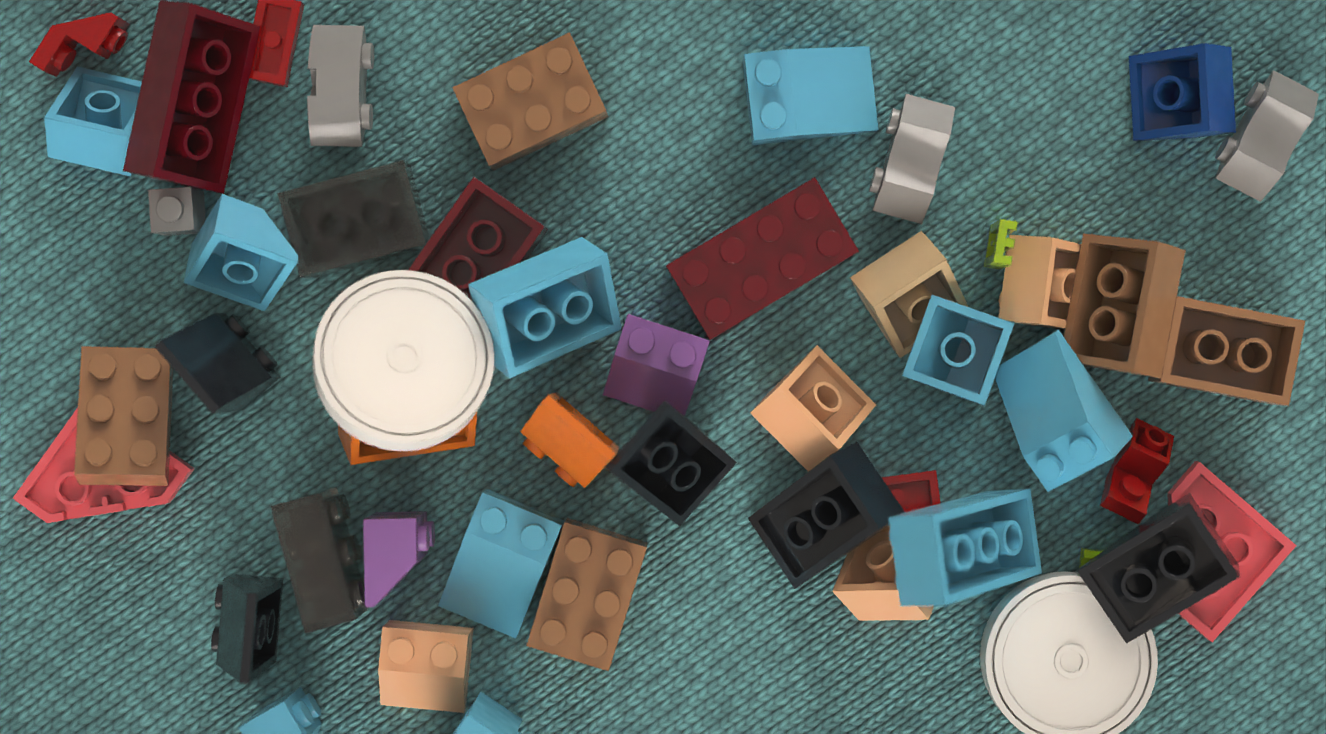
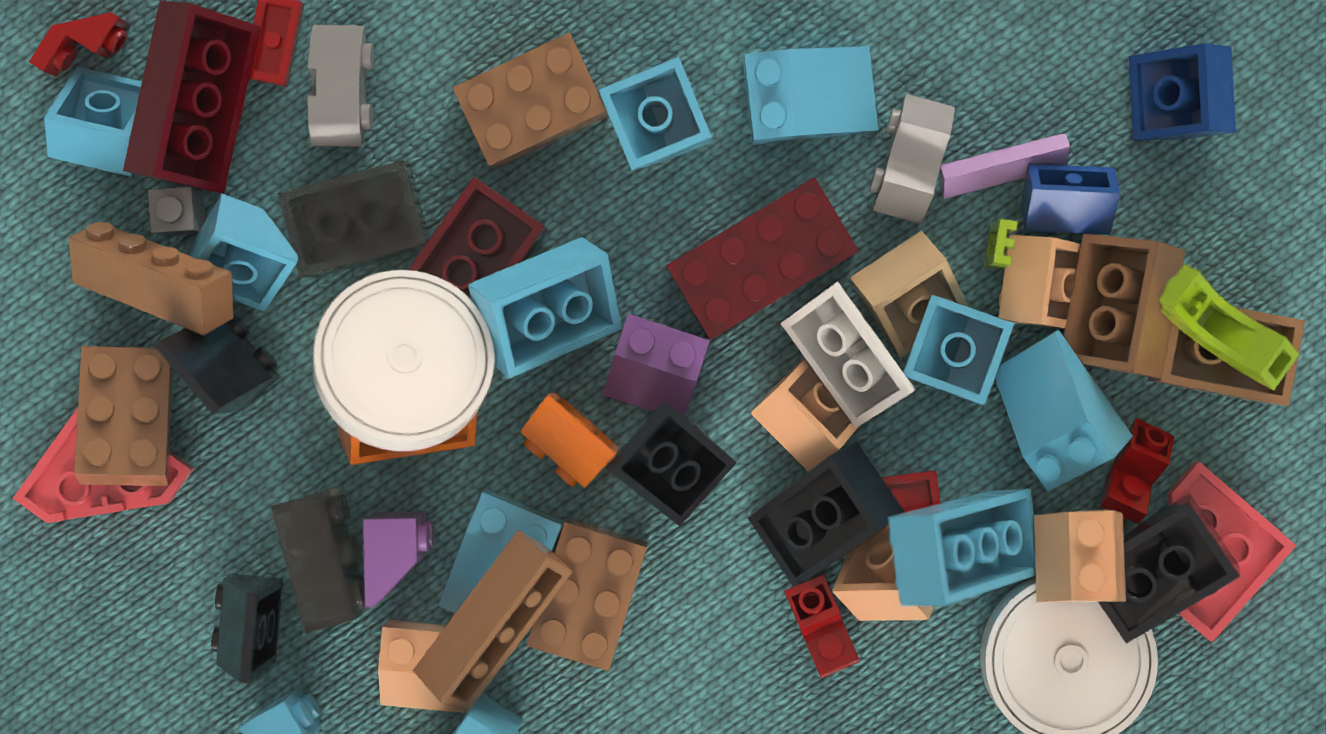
(151, 277): none -> medium nougat brick
(492, 621): none -> medium nougat brick
(656, 115): none -> medium azure slope
(822, 626): none -> red slope
(847, 355): none -> white slope
(1001, 165): none -> lavender tile
(1069, 199): none -> blue brick
(1079, 557): none -> light nougat slope
(1225, 330): none -> lime arch
(1266, 135): light grey brick -> none

